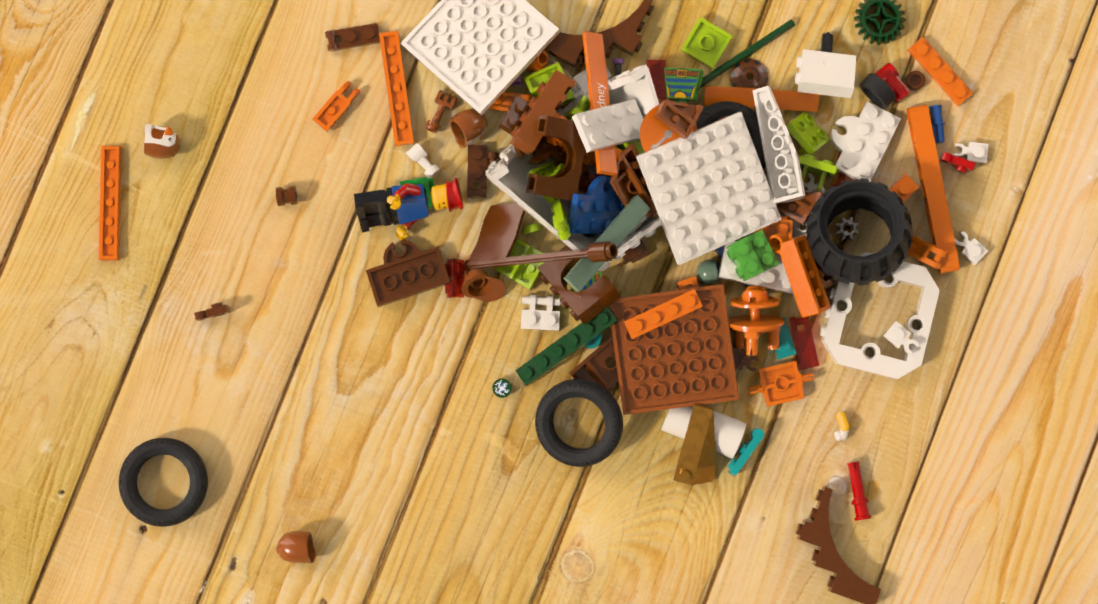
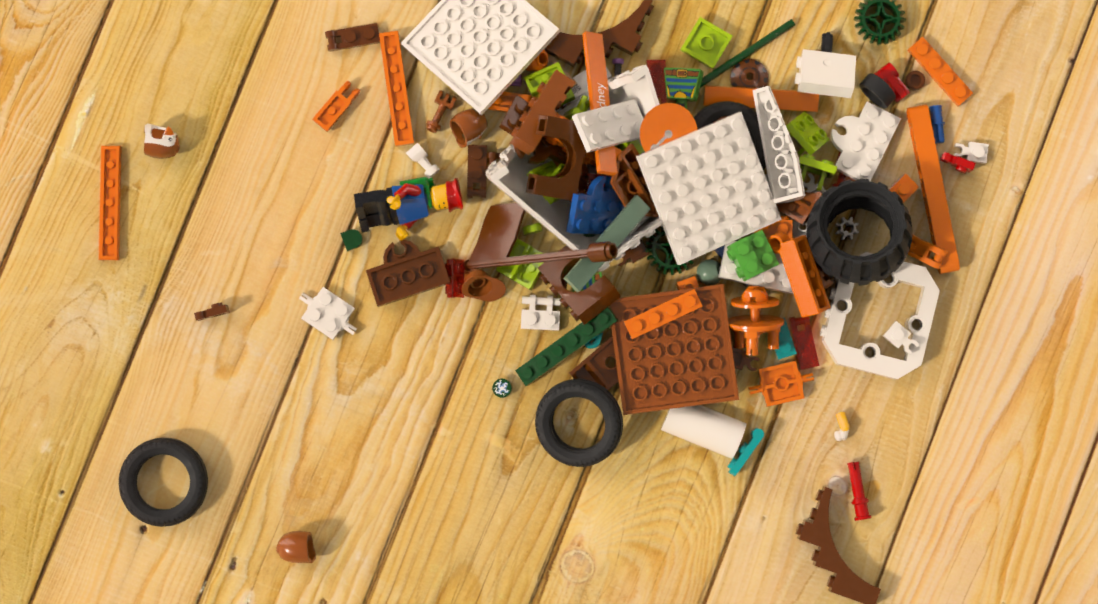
(288, 195): reddish brown wheel -> none
(328, 313): none -> white plate
(352, 239): none -> dark green tile
(560, 220): lime plate -> none
(662, 246): none -> dark green gear
(678, 116): dark orange wing -> none
(698, 453): pearl gold wedge -> none
(972, 249): white plate -> none

